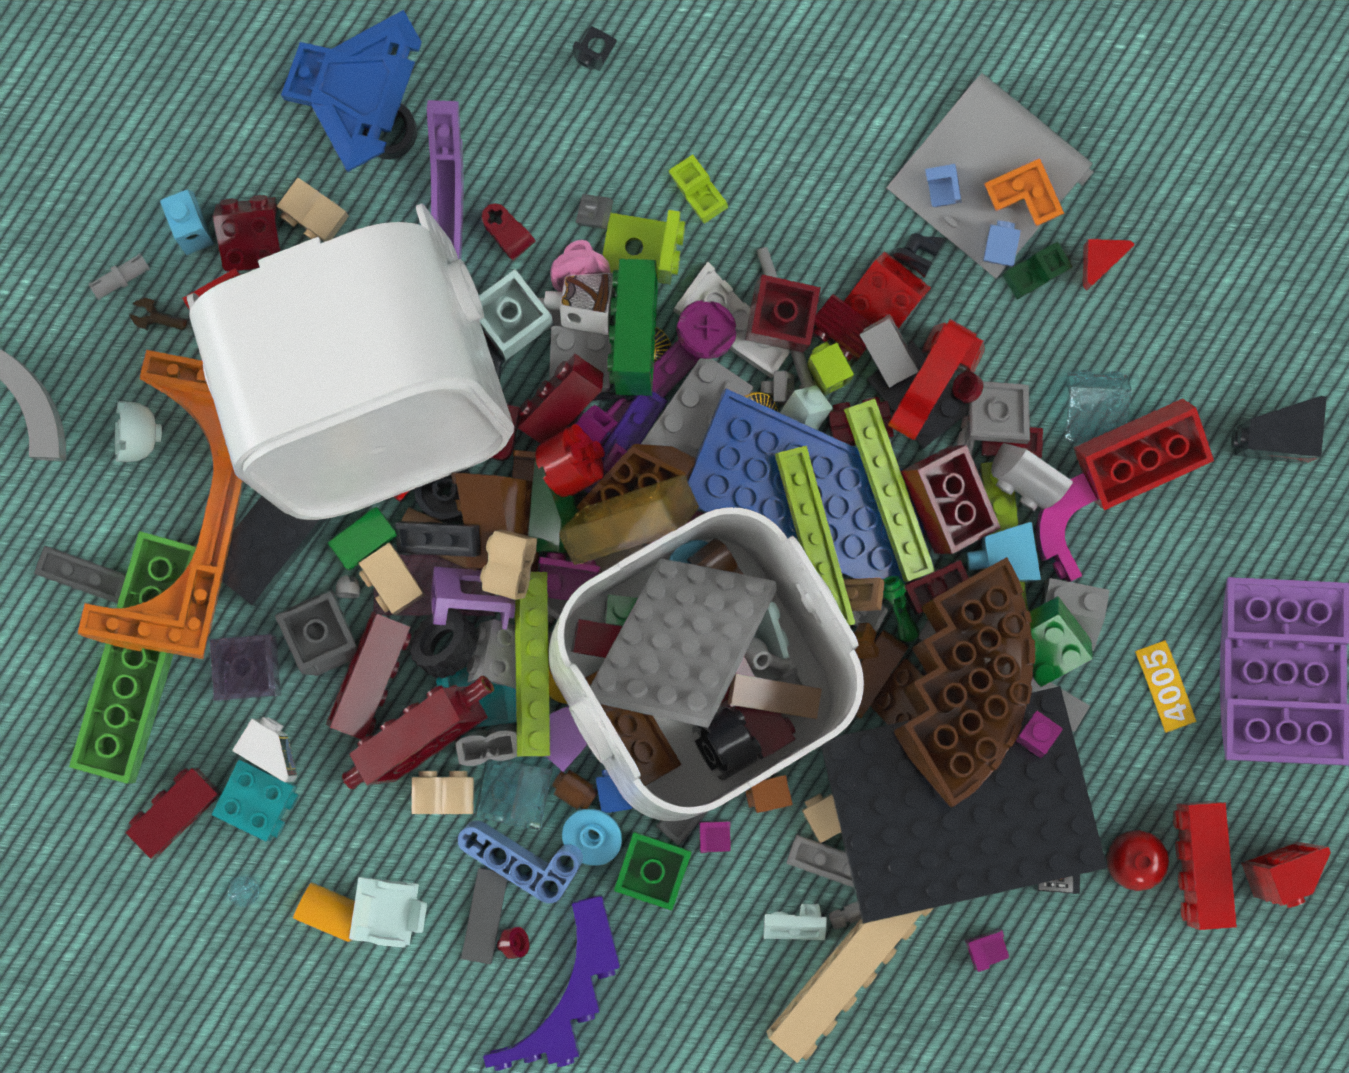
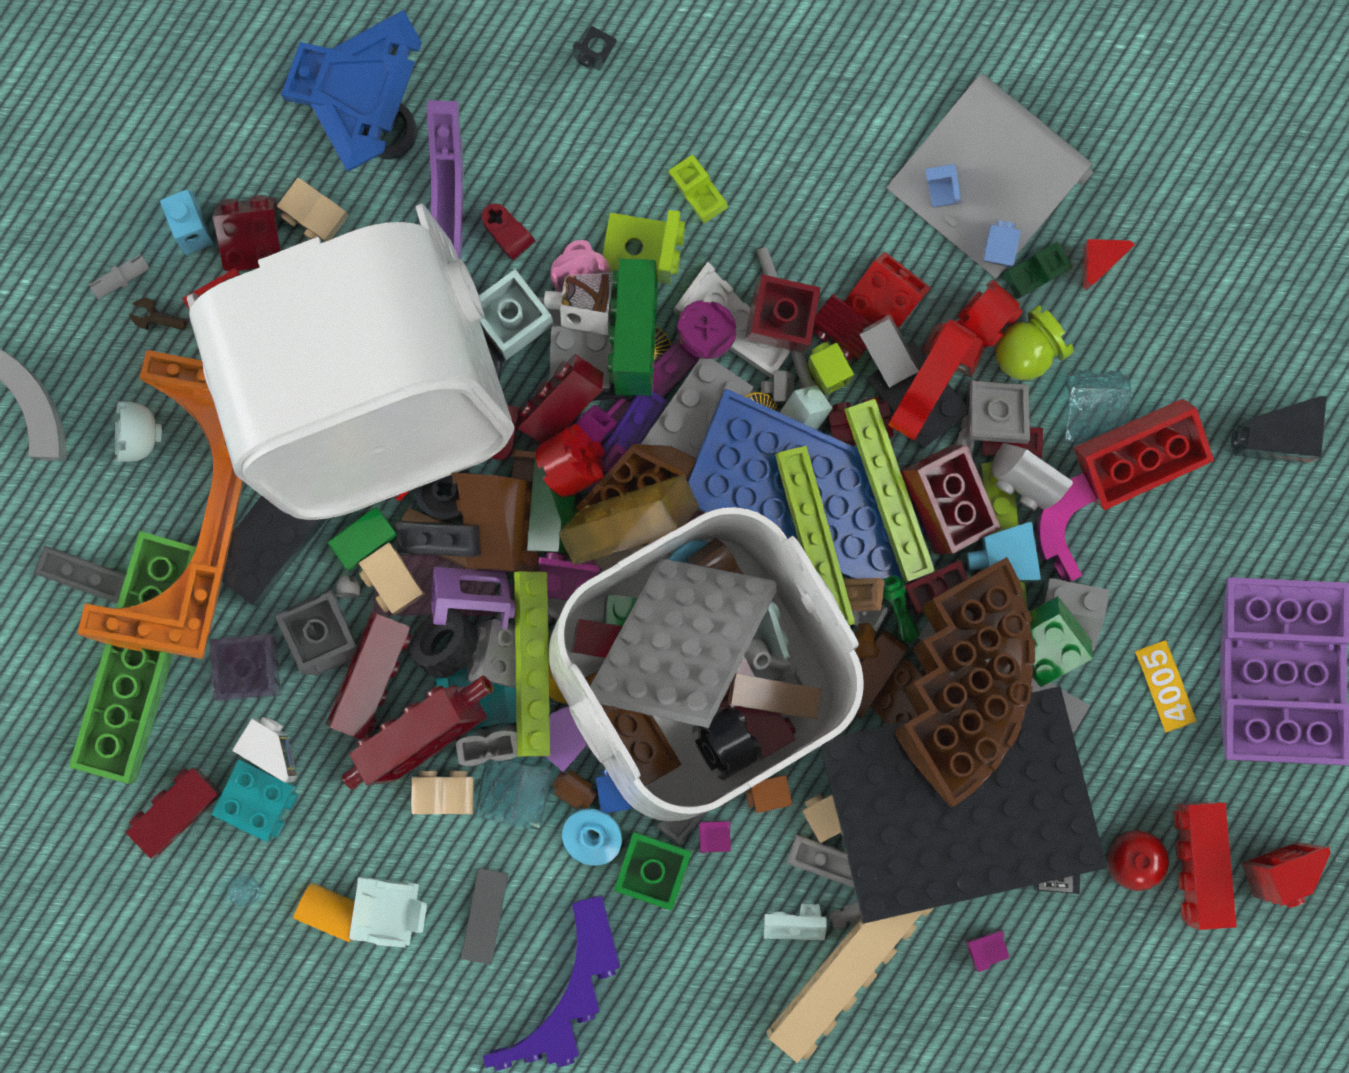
(508, 564): tan brick -> none
(513, 943): dark red tile -> none
(519, 855): medium blue beam -> none
(594, 211): dark grey tile -> none
(908, 256): black piece -> none
(967, 387): dark red tile -> none
(990, 313): none -> red brick
(1027, 184): orange plate -> none
(1030, 346): none -> lime tile
(1039, 734): magenta brick -> none

